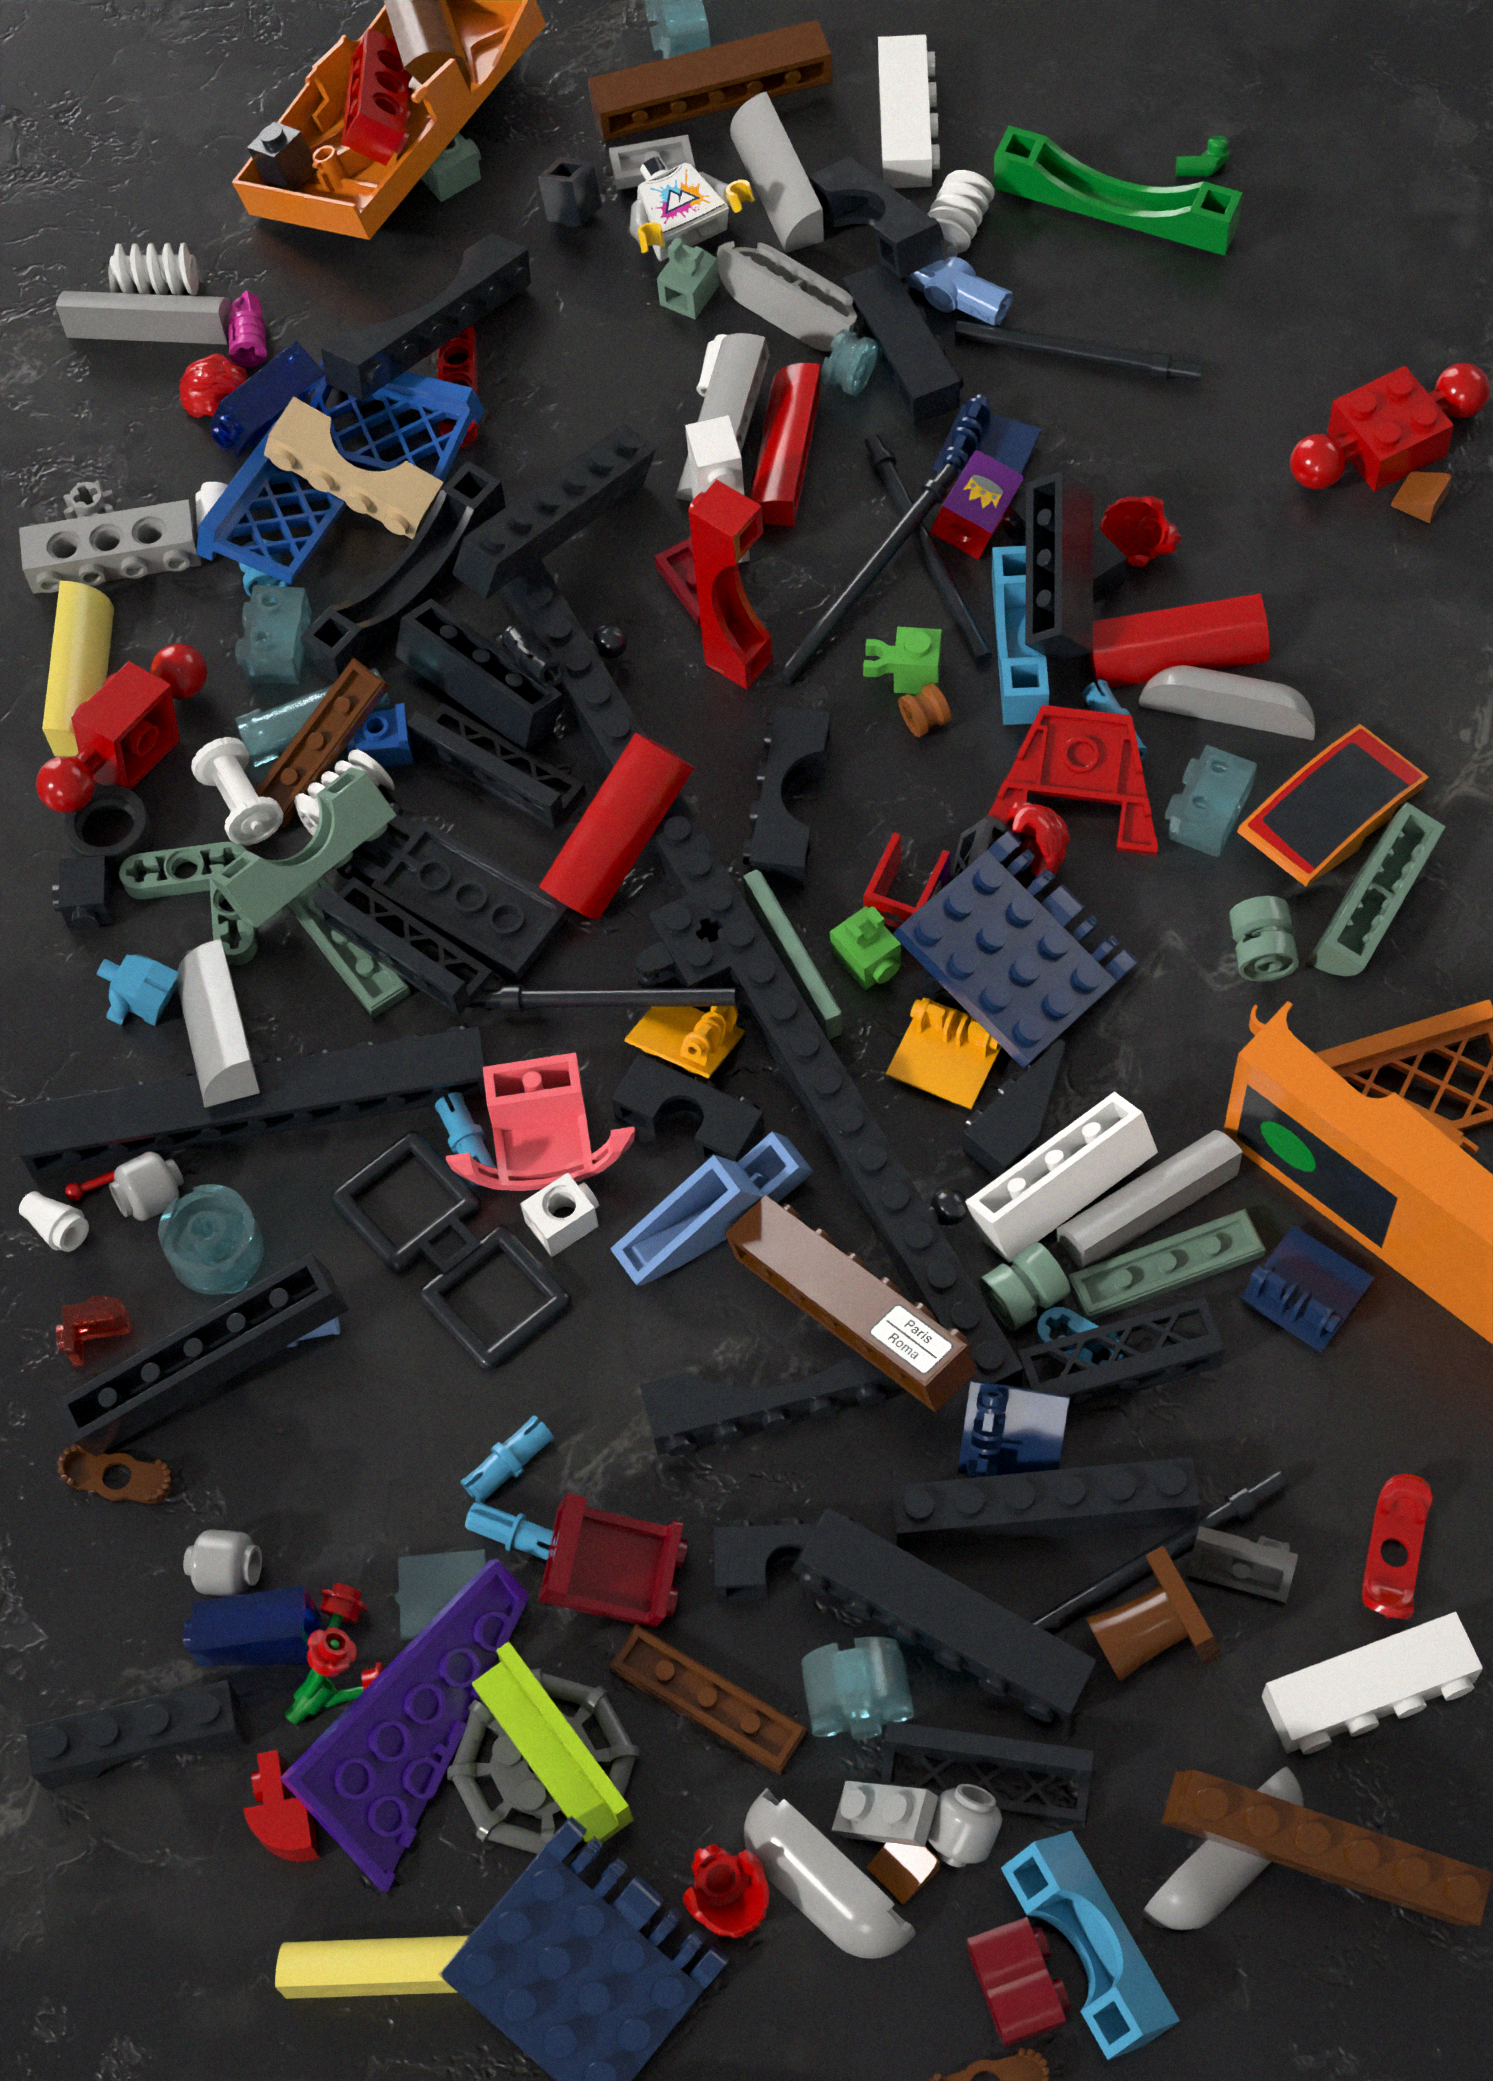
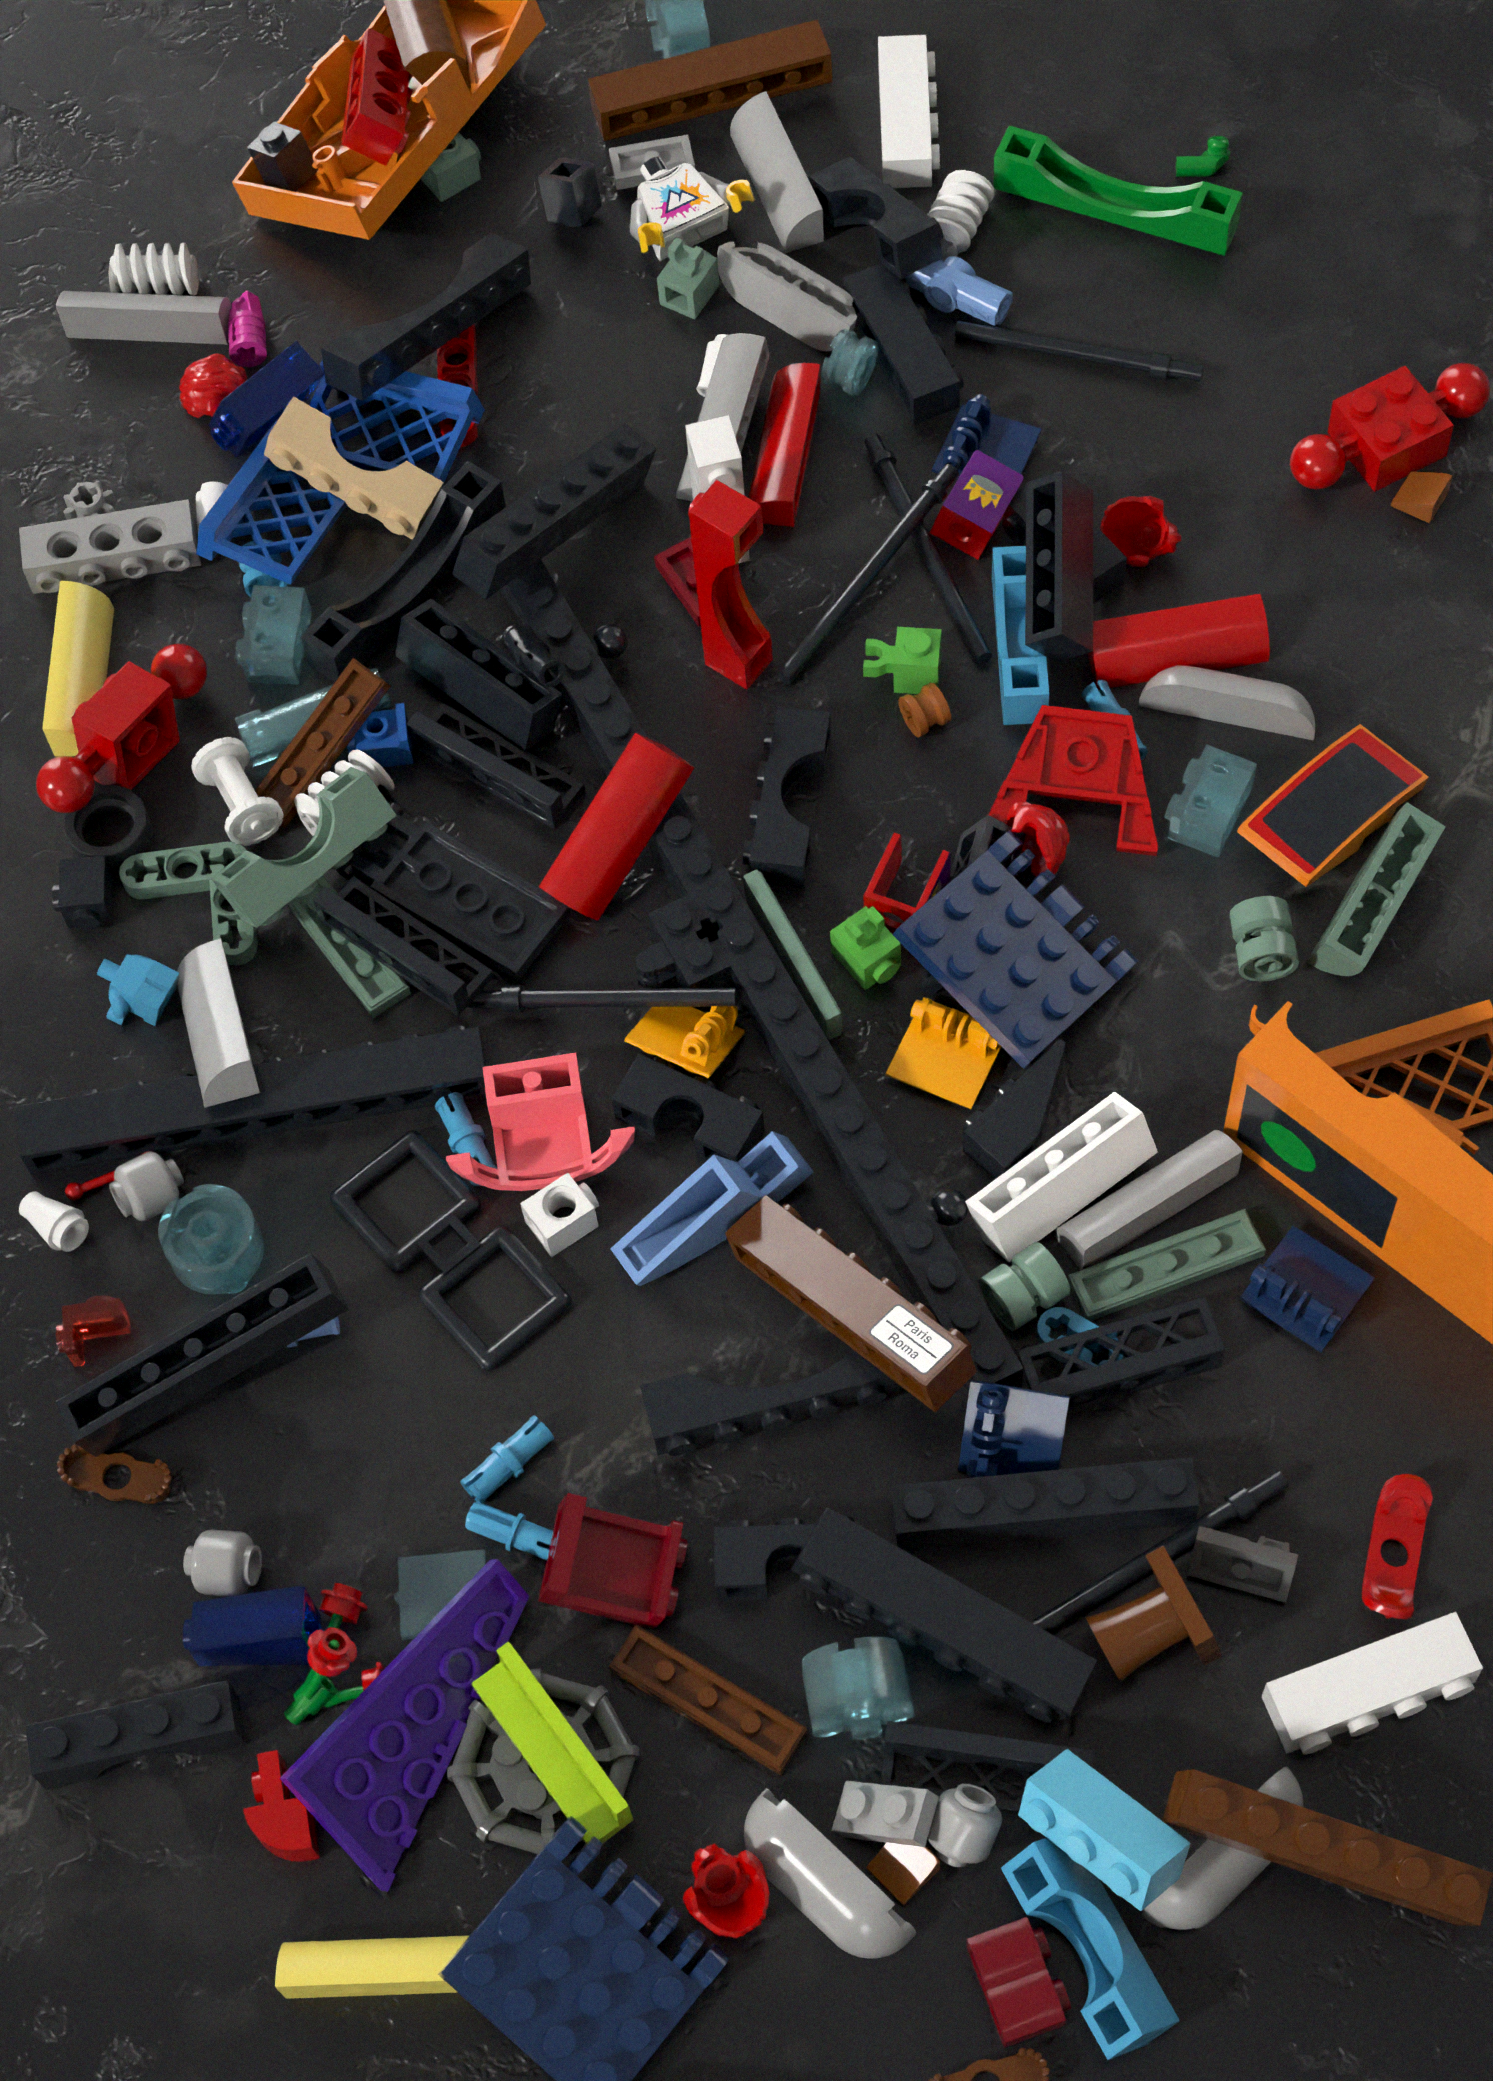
(1103, 1829): none -> medium azure brick

